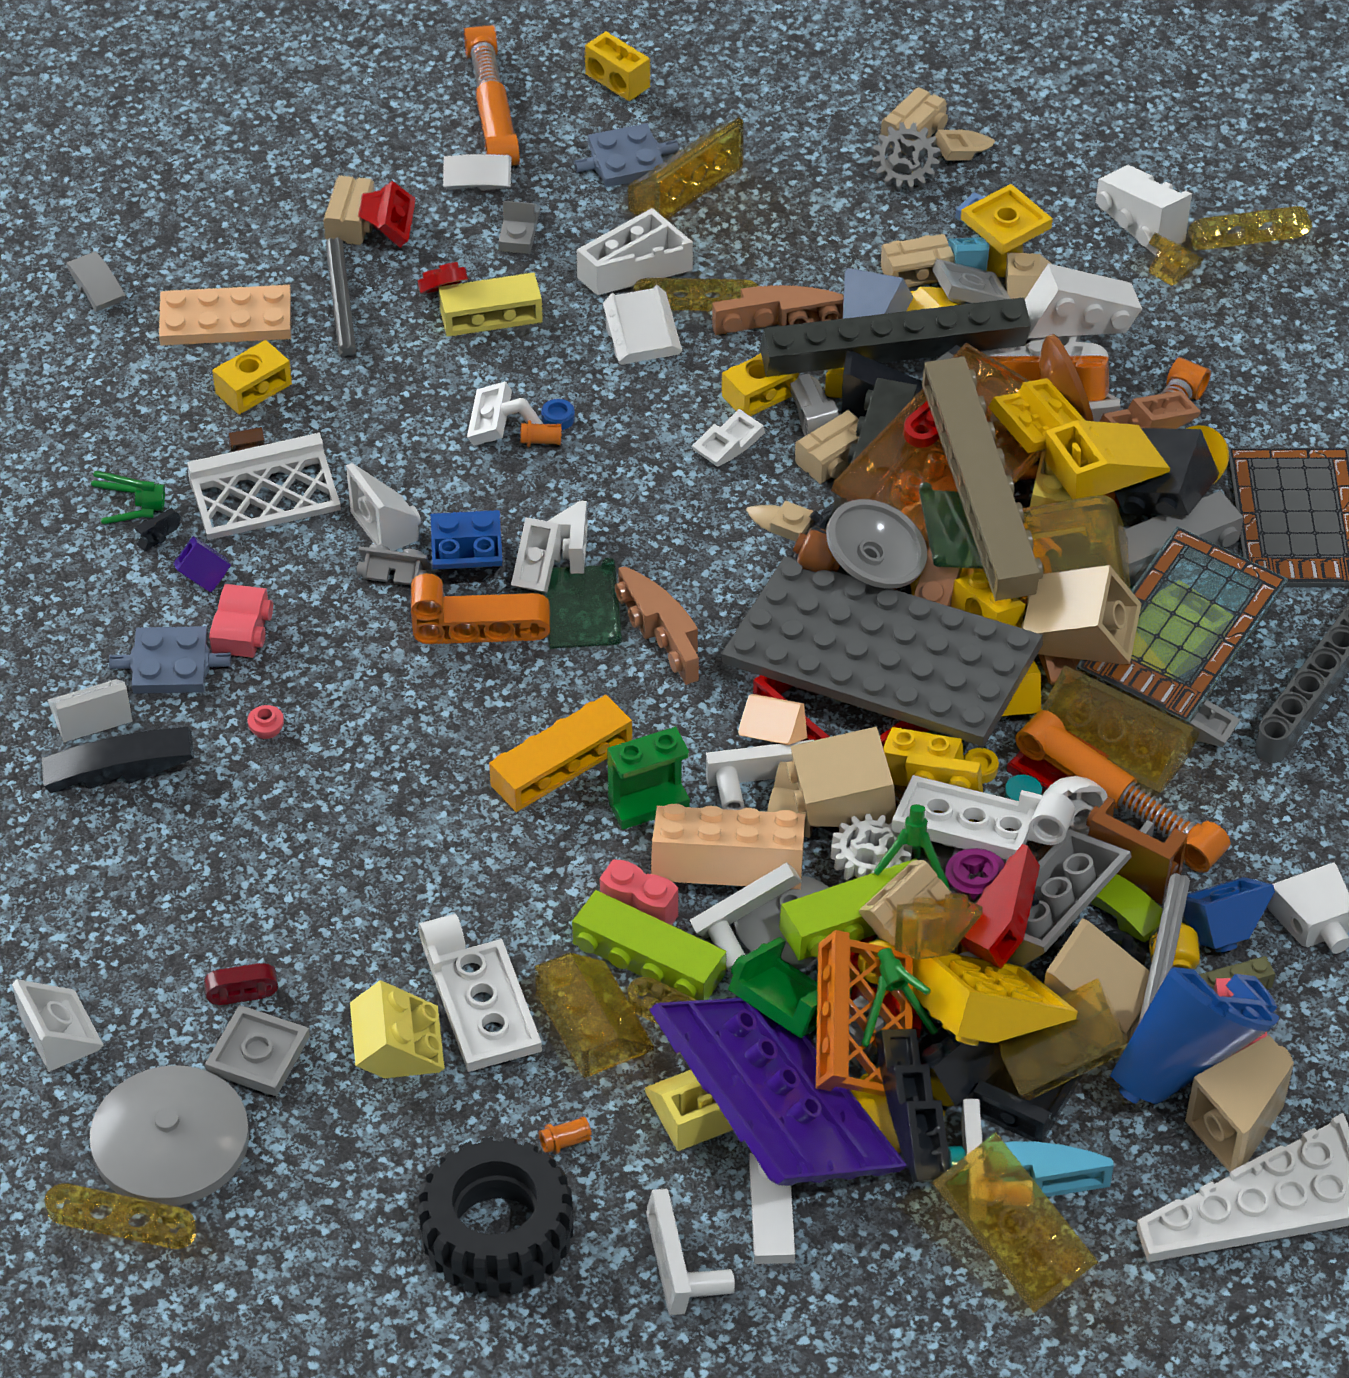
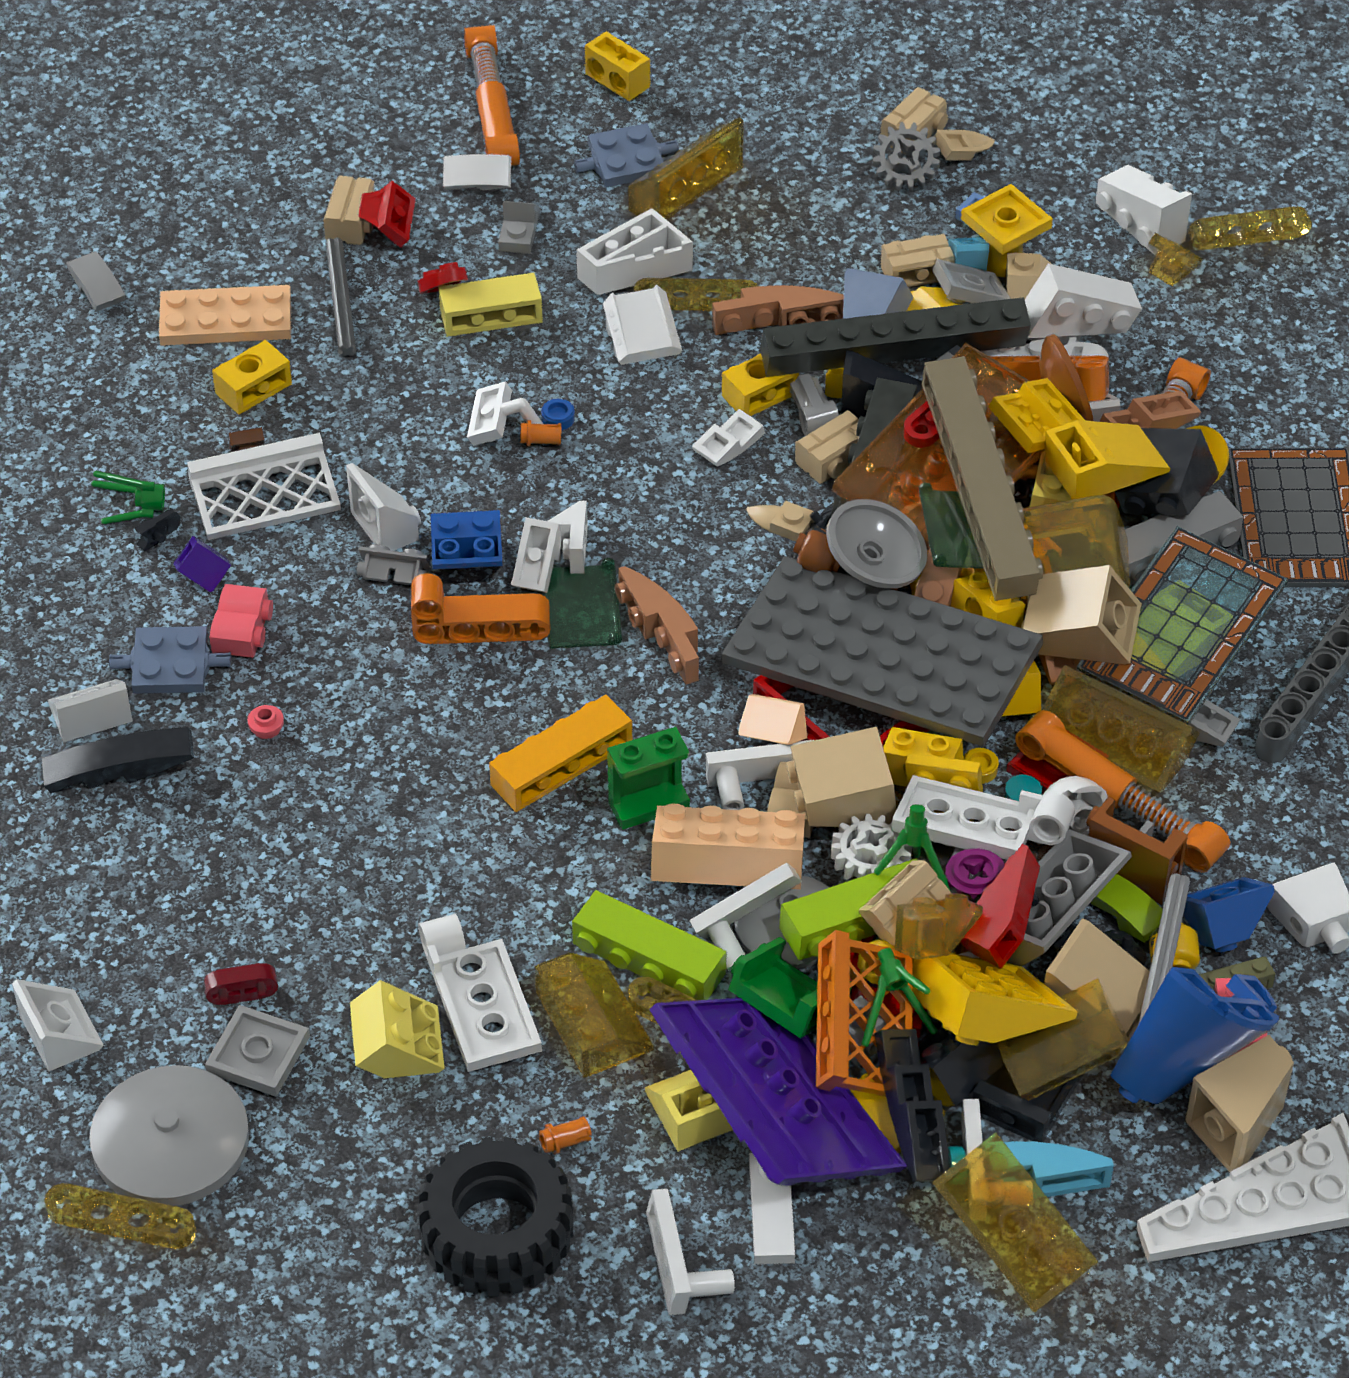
(640, 890): coral brick -> none

